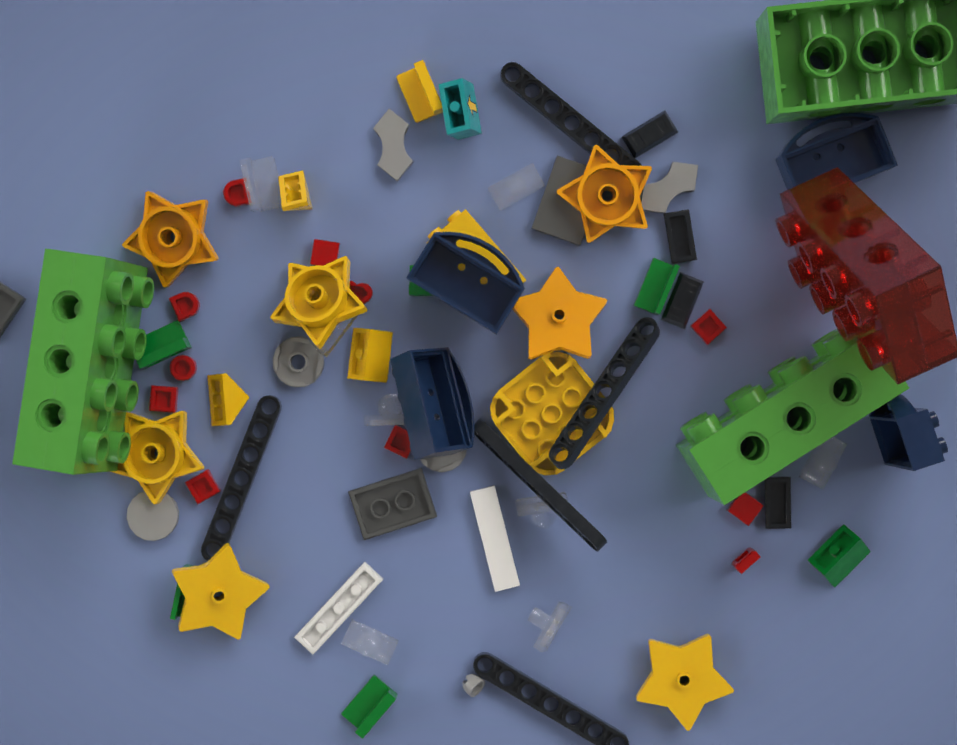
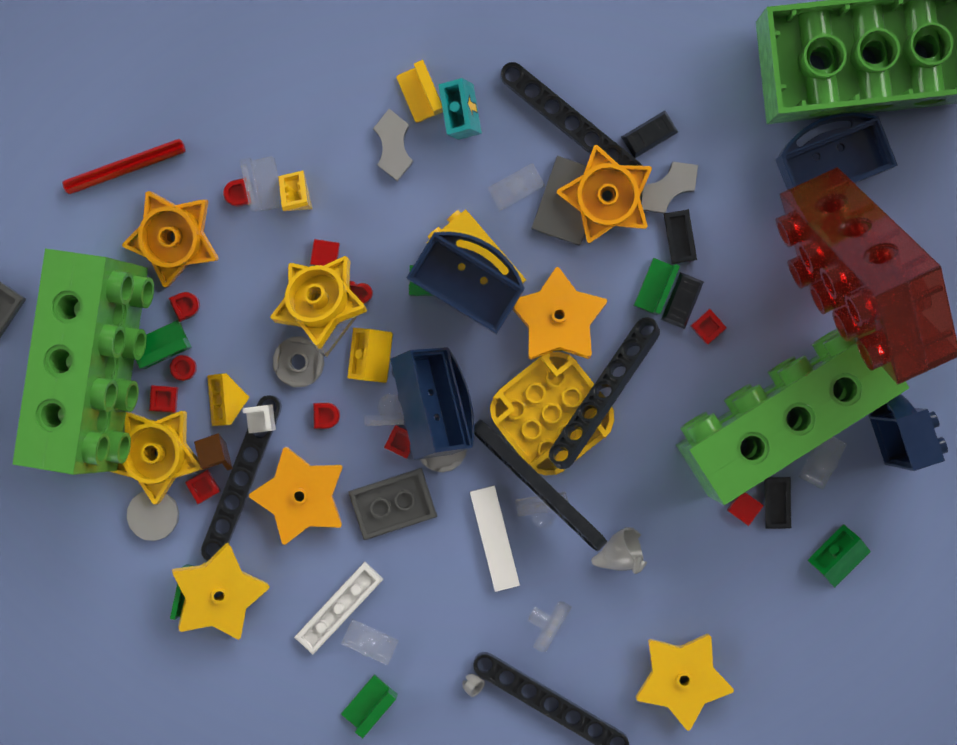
(124, 166): none -> red axle
(212, 452): none -> reddish brown panel
(260, 418): none -> white panel
(317, 485): none -> light orange plate
(325, 415): none -> red tile
(622, 552): none -> light grey hat
(745, 560): red tile -> none

